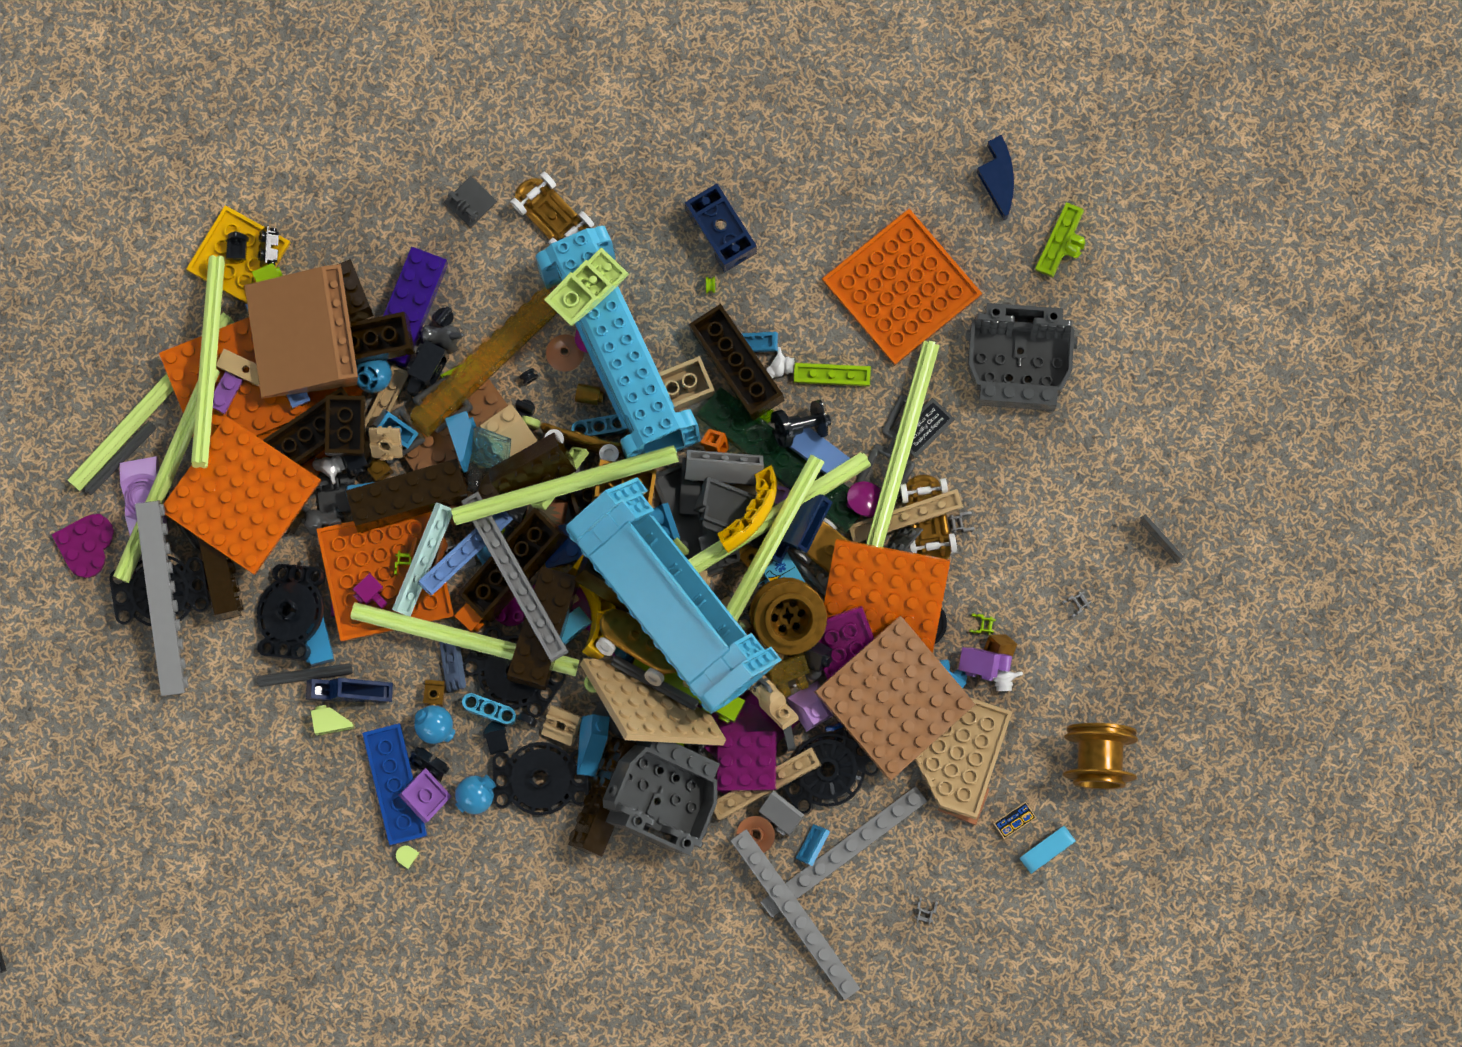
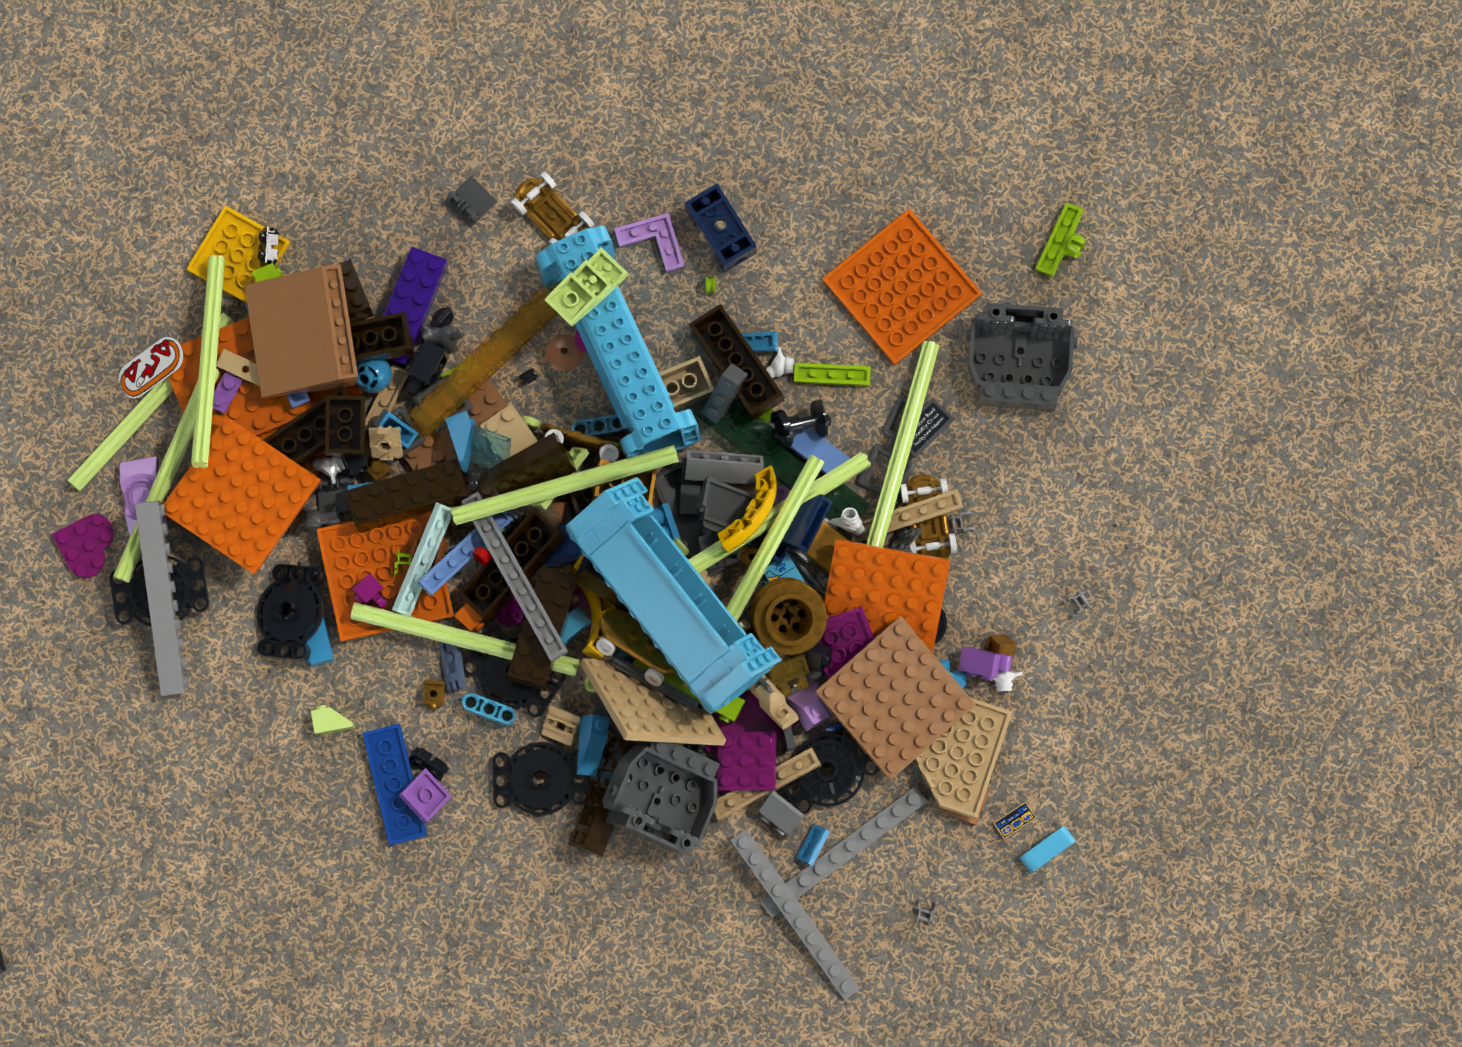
(120, 457): dark grey axle -> none
(151, 367): none -> sticker
(221, 583): dark brown brick -> none
(236, 246): black tile -> none
(306, 674): dark grey axle -> none
(349, 690): dark blue slope -> none
(406, 856): yellowish green tile -> none
(434, 725): dark azure brick -> none
(475, 794): dark azure brick -> none
(482, 555): none -> red tile
(496, 738): black tile -> none
(525, 407): black plate -> none
(527, 719): black tile -> none
(589, 394): pearl gold brick -> none
(655, 227): none -> lavender plate
(715, 441): orange brick -> none
(724, 393): none -> dark grey brick
(763, 826): nougat dish -> none
(850, 522): none -> white animal
(863, 498): magenta dish -> none
(991, 620): lime piece -> none
(998, 176): dark blue slope -> none
(1100, 755): pearl gold wheel -> none
(1161, 539): dark grey piece -> none

